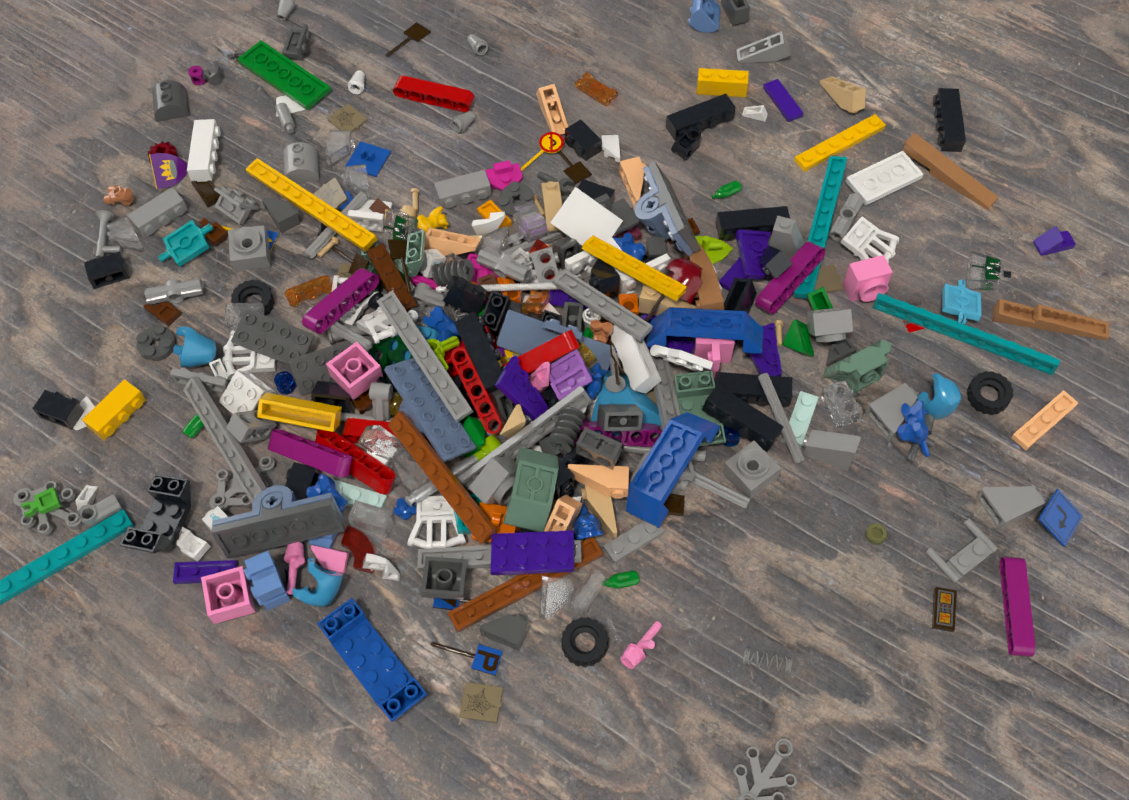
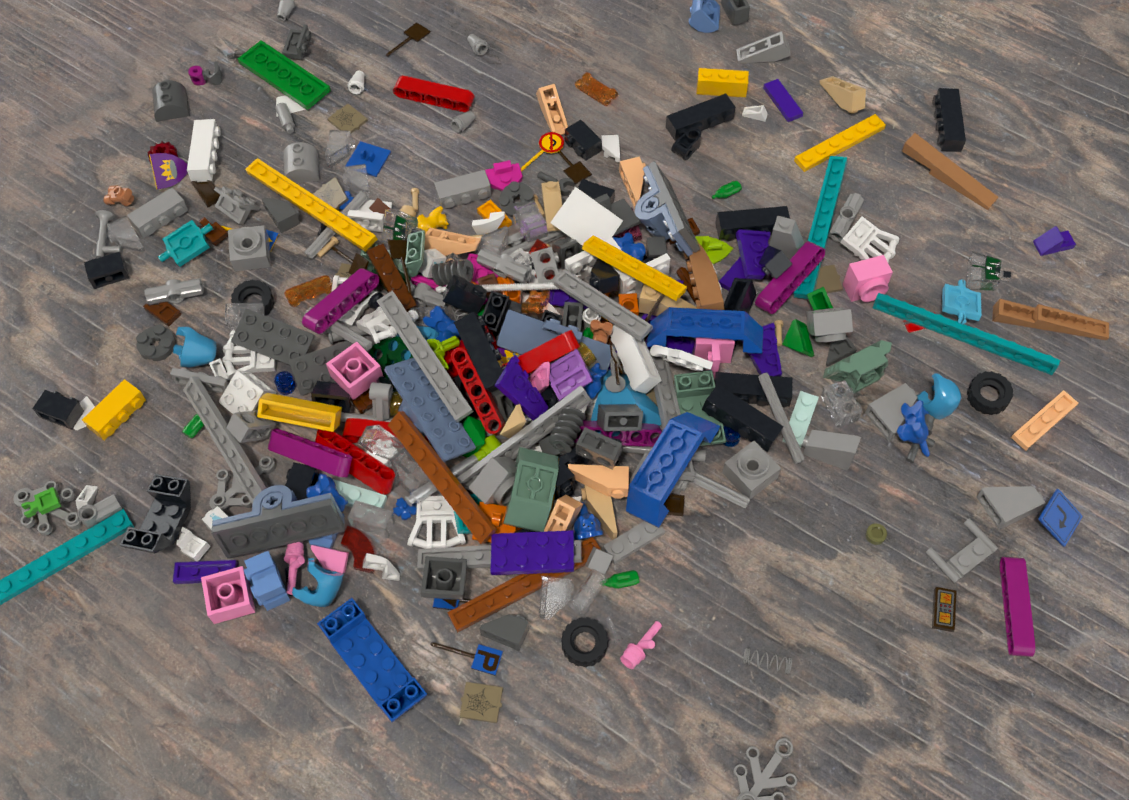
(599, 560): none -> light grey tile
(688, 274): dark red brick -> none
(884, 177): white plate -> none

